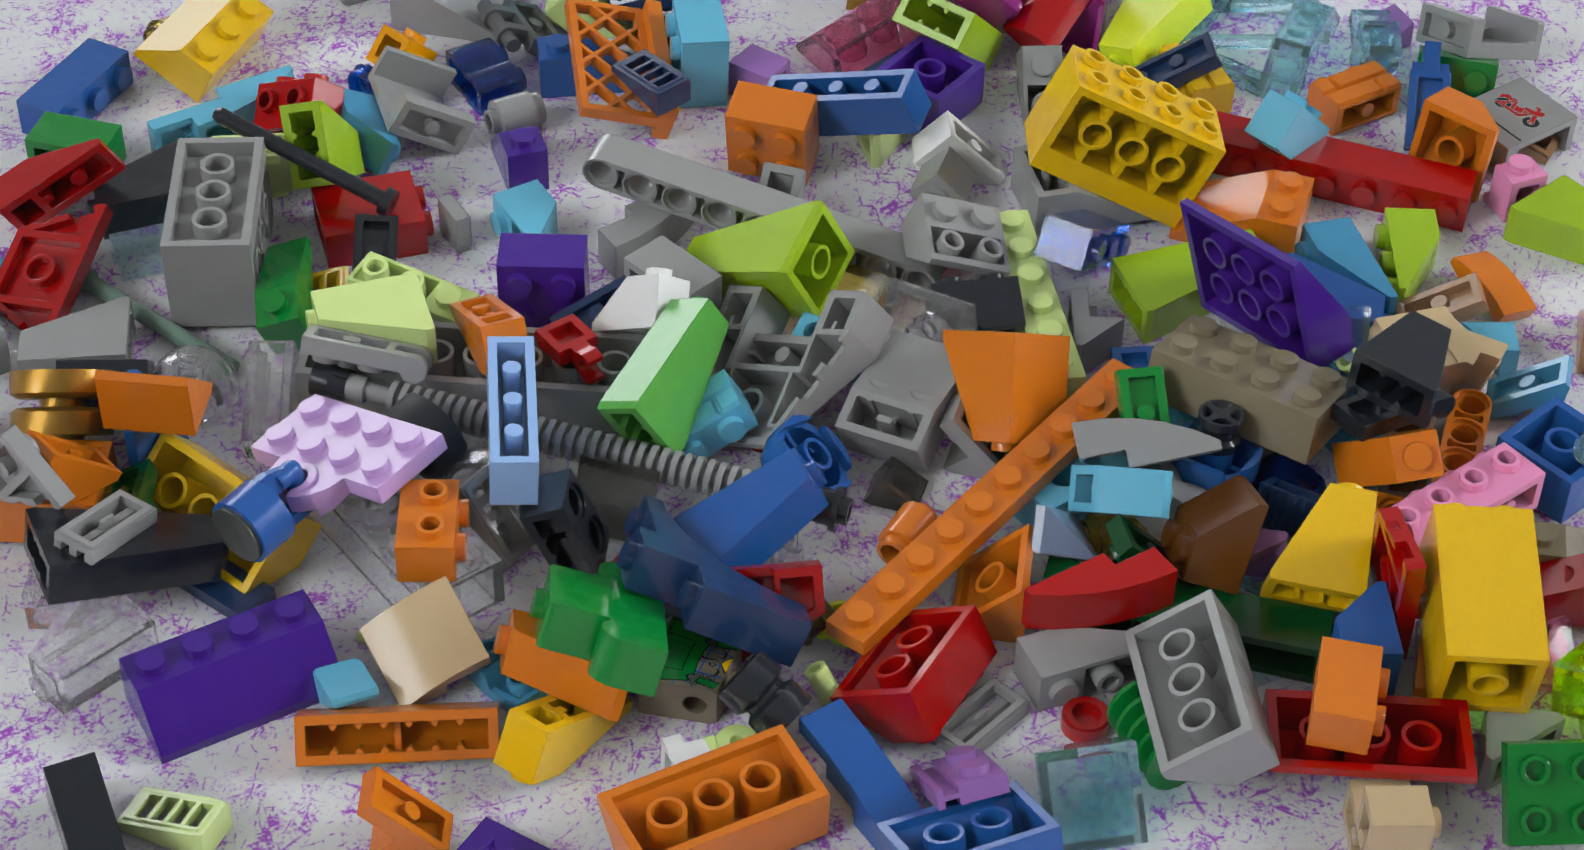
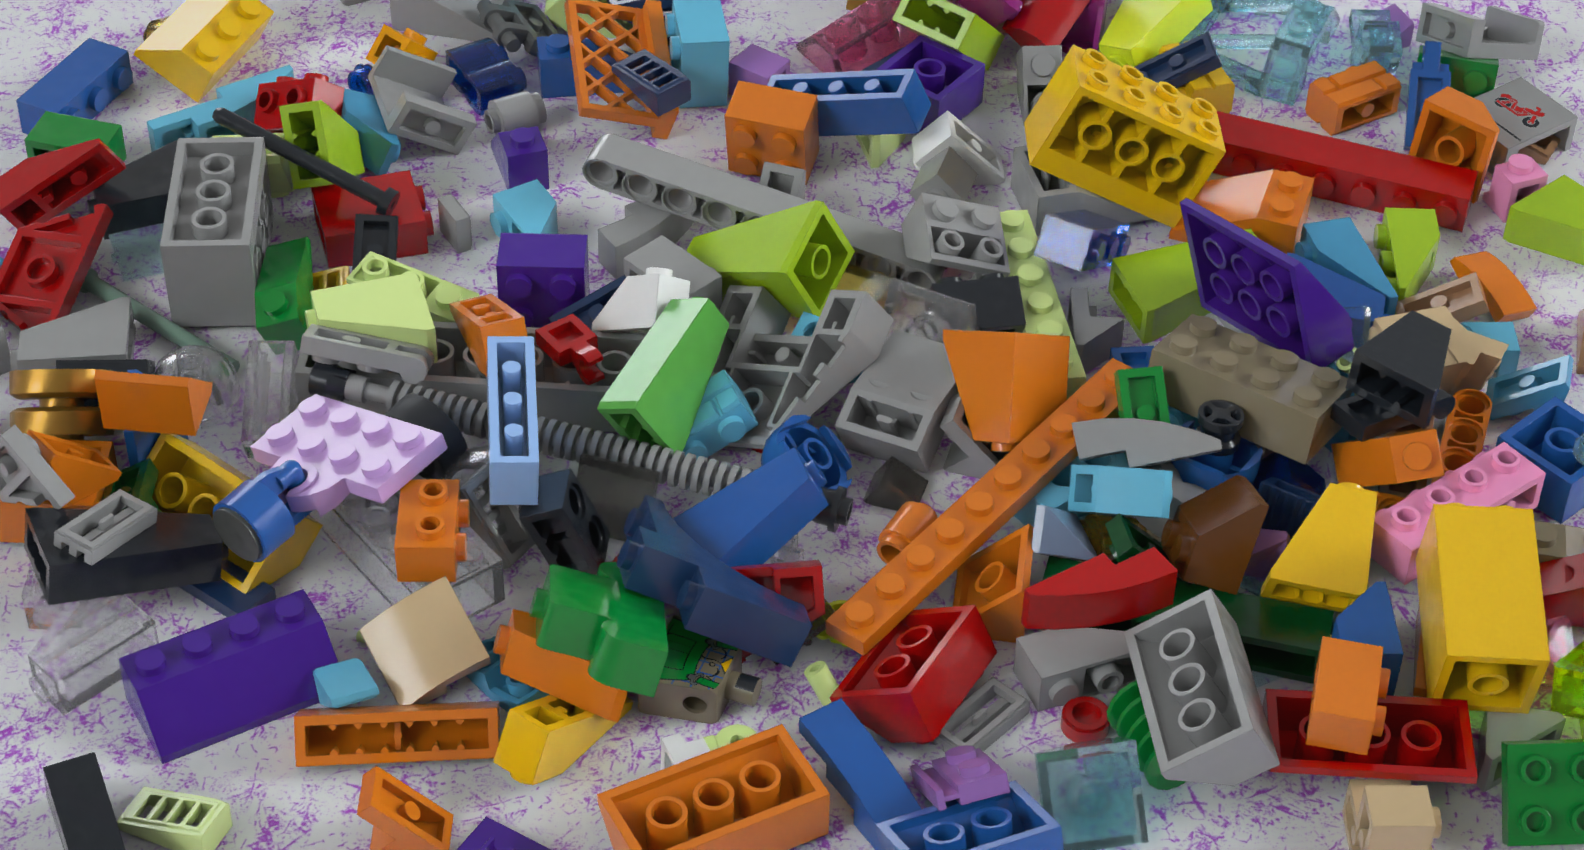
(763, 694): black wheel -> none
(1286, 124): medium azure slope -> none
(1402, 566): red wing -> none

